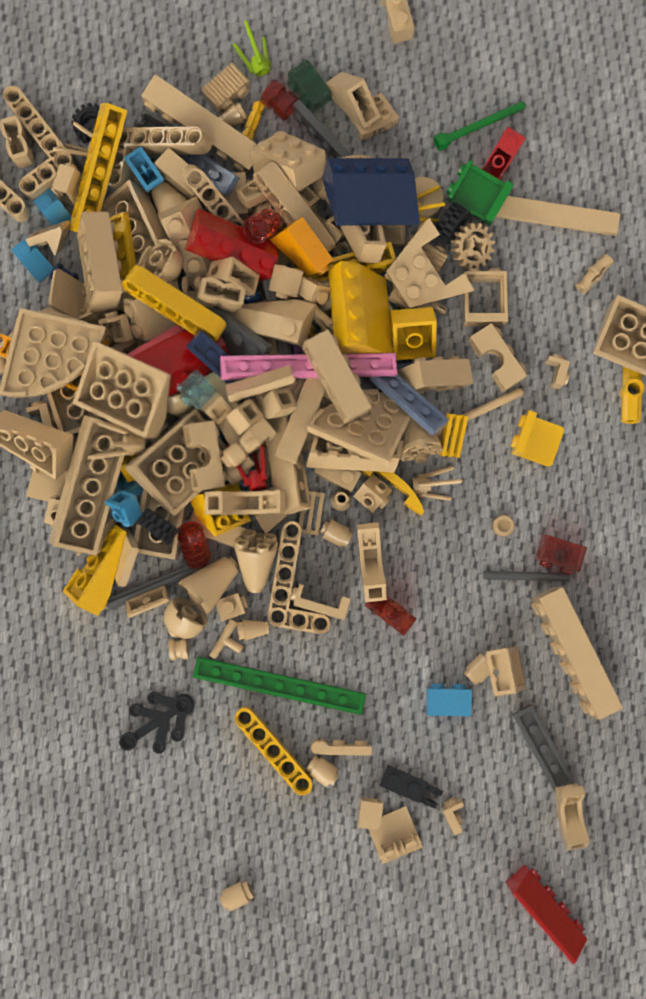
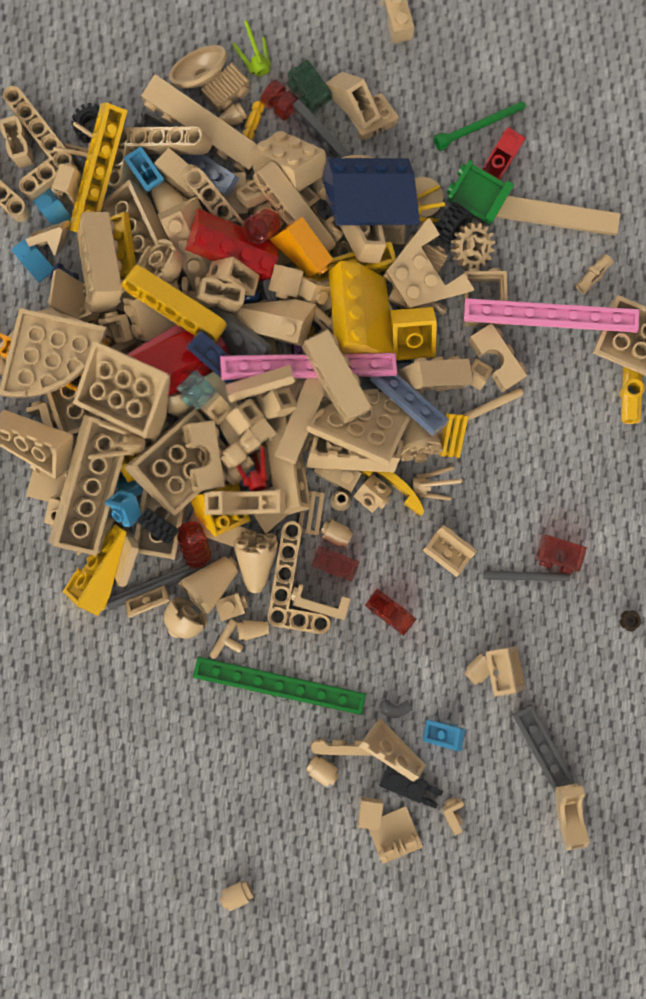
(160, 720): black plant -> none
(178, 649): tan wheel -> none
(198, 67): none -> tan dish
(275, 760): yellow beam -> none
(335, 563): none -> clear red brick
(371, 562): tan arch -> none
(391, 750): none -> tan wing
(394, 711): none -> dark grey arm
(444, 735): none -> dark azure slope
(448, 700): dark azure brick -> none
(449, 550): none -> tan bracket
(480, 373): none -> tan slope
(503, 525): tan tile -> none
(536, 439): yellow bracket -> none
(548, 913): red slope -> none
(551, 315): none -> bright pink tile
(561, 375): tan bracket -> none
(576, 653): tan brick -> none
(636, 620): none -> dark brown plate

